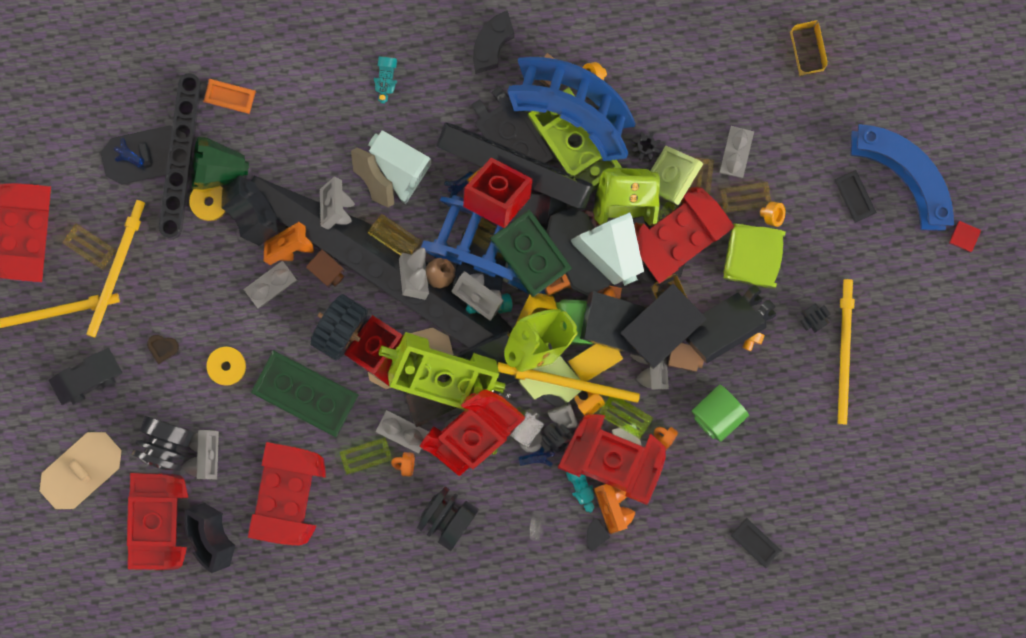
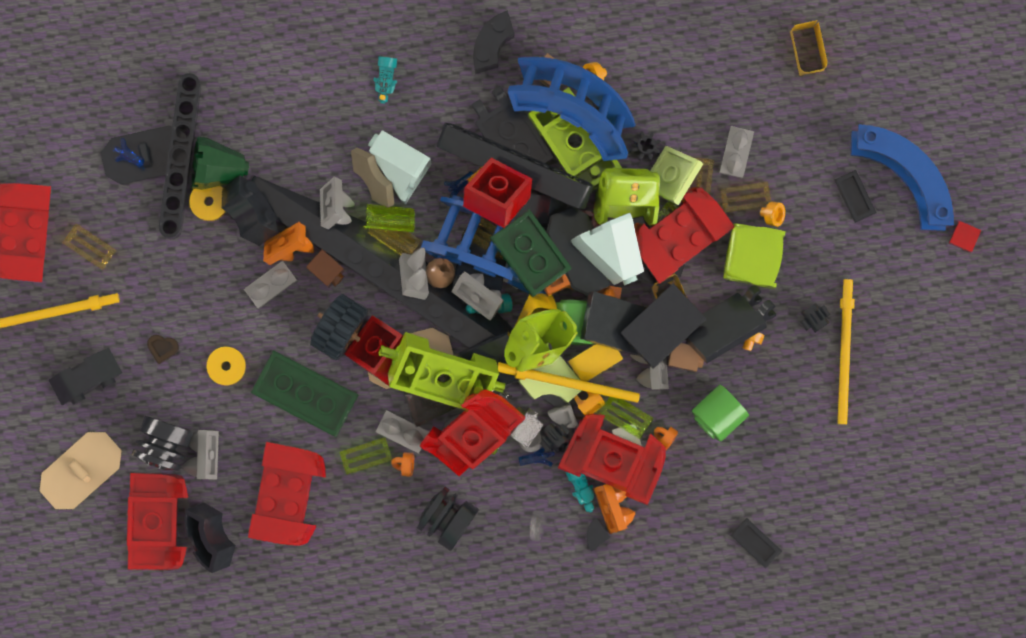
(132, 224): yellow bar -> none
(229, 96): orange tile -> none
(388, 219): none -> clear neon green tile

